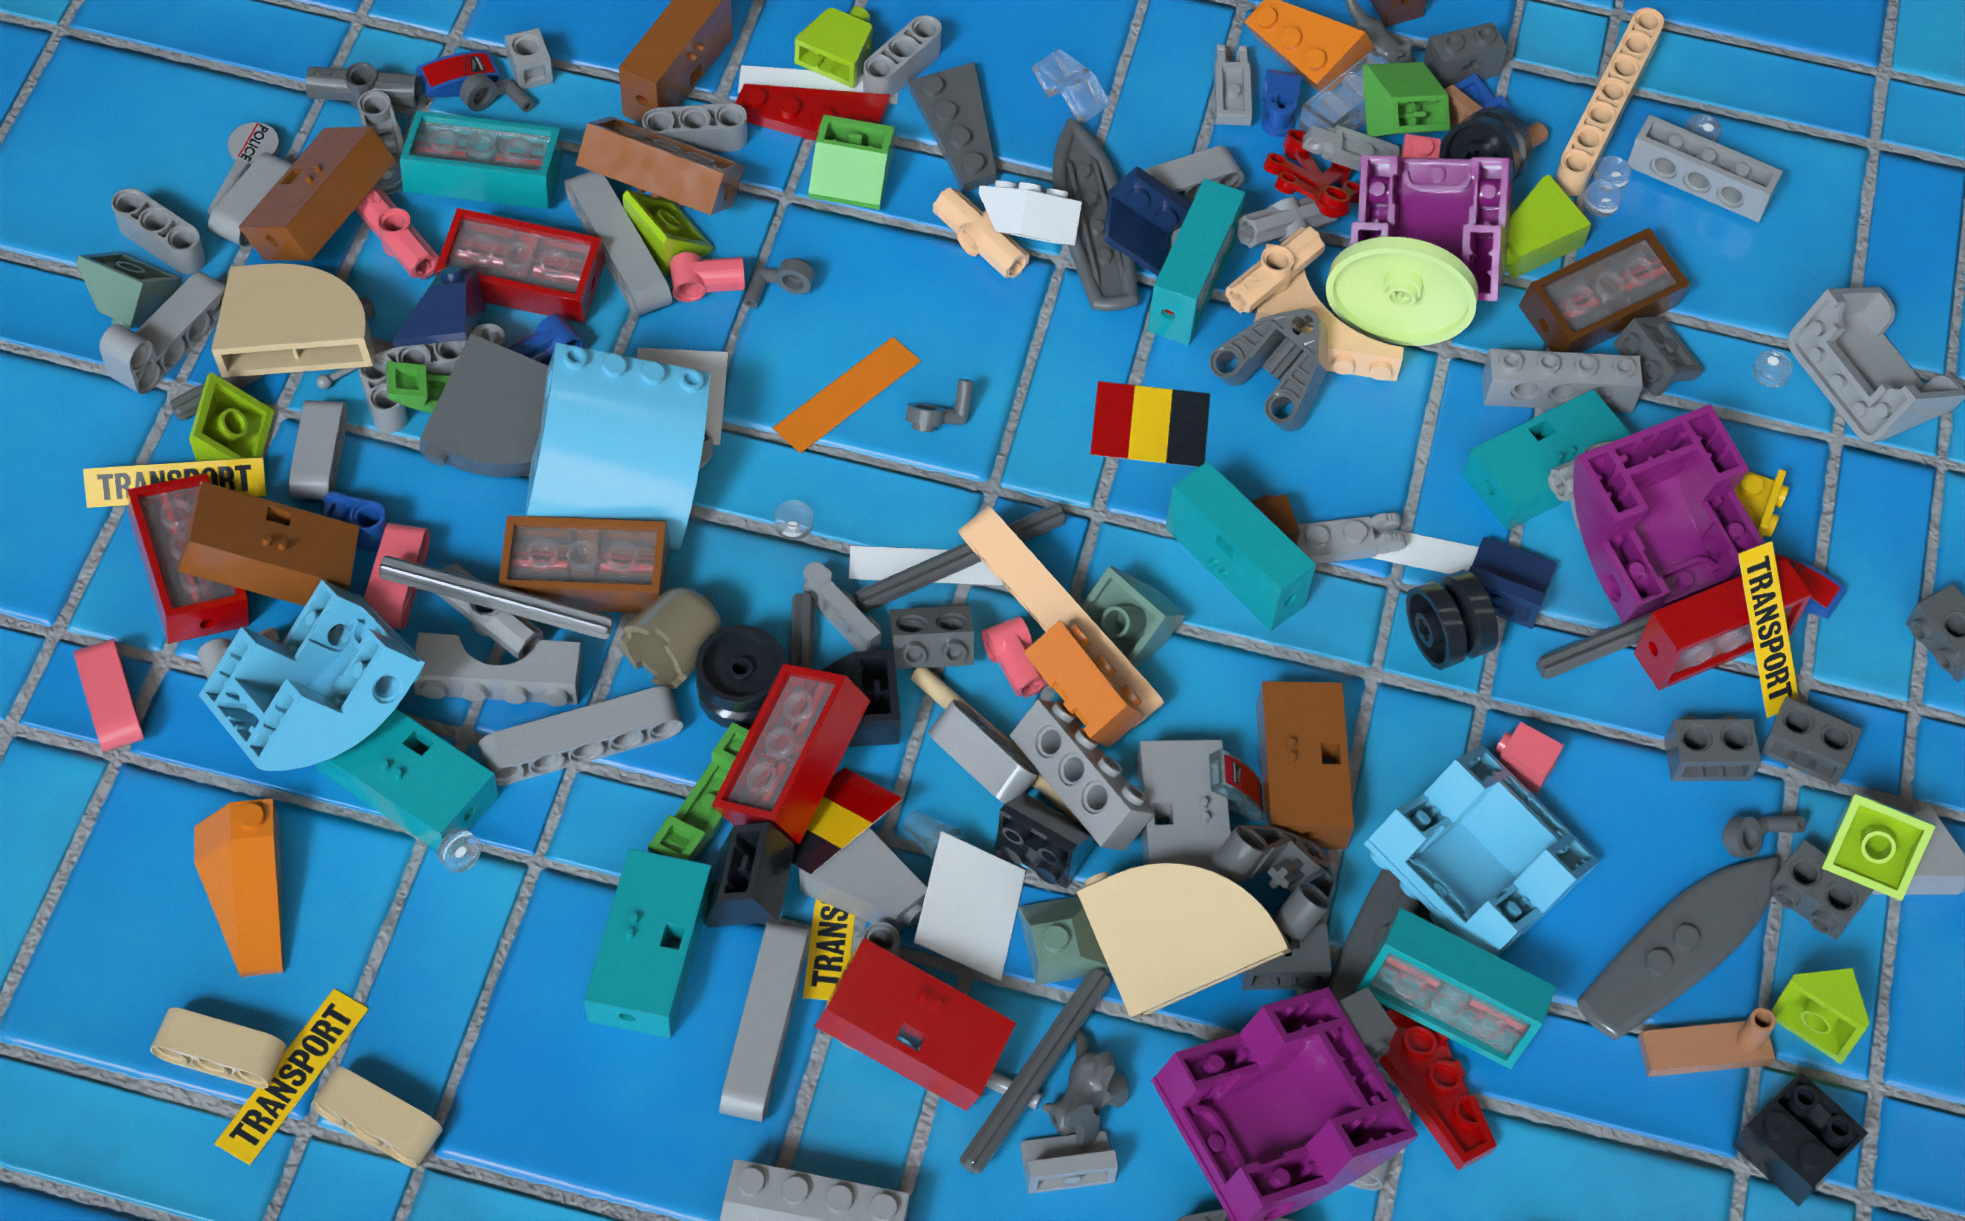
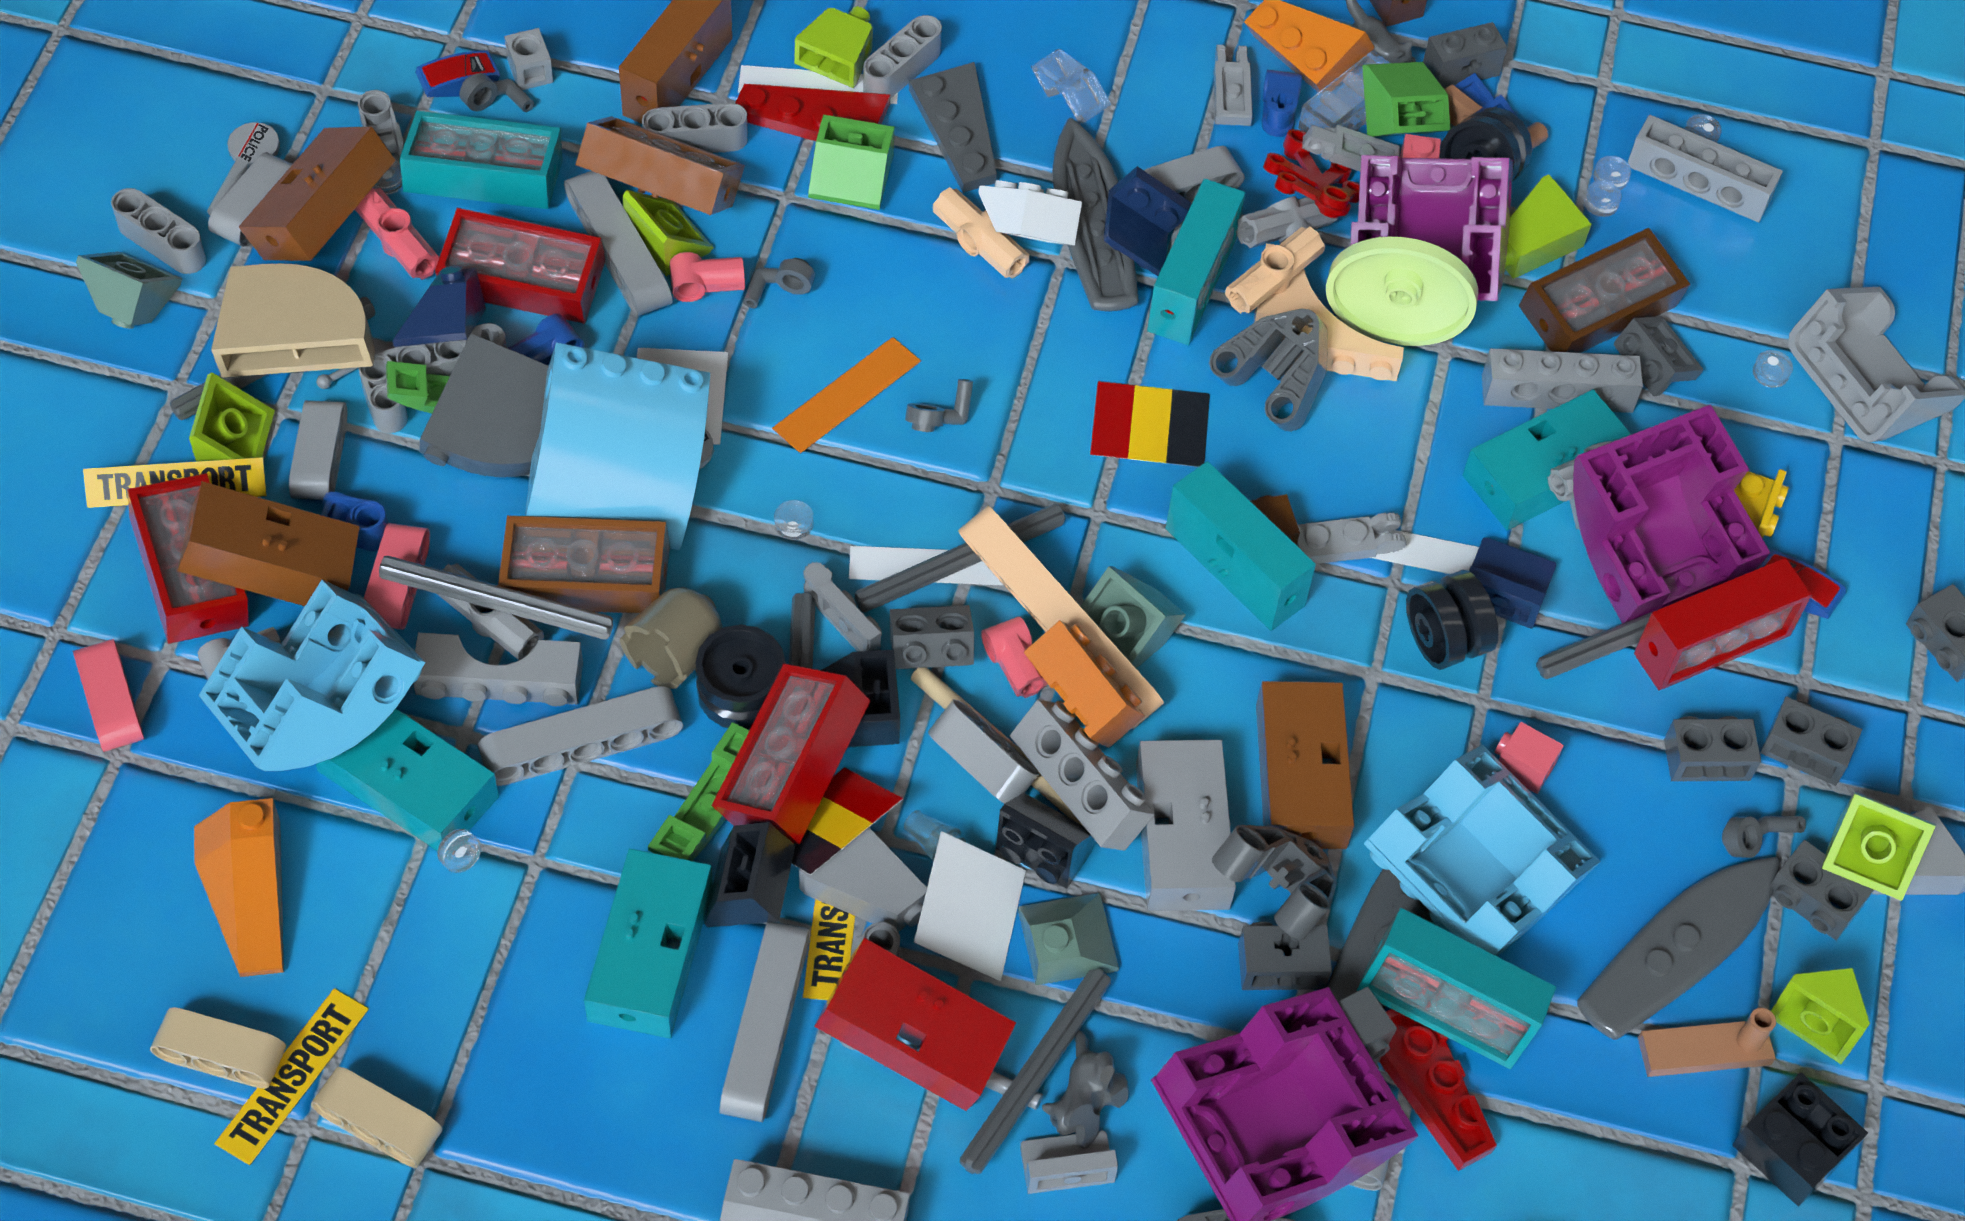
(152, 351): light grey beam -> none
(359, 78): dark grey piece -> none
(1176, 932): tan brick -> none
(1238, 783): slope -> none
(1609, 101): light nougat beam -> none
(1768, 626): yellow sticker -> none

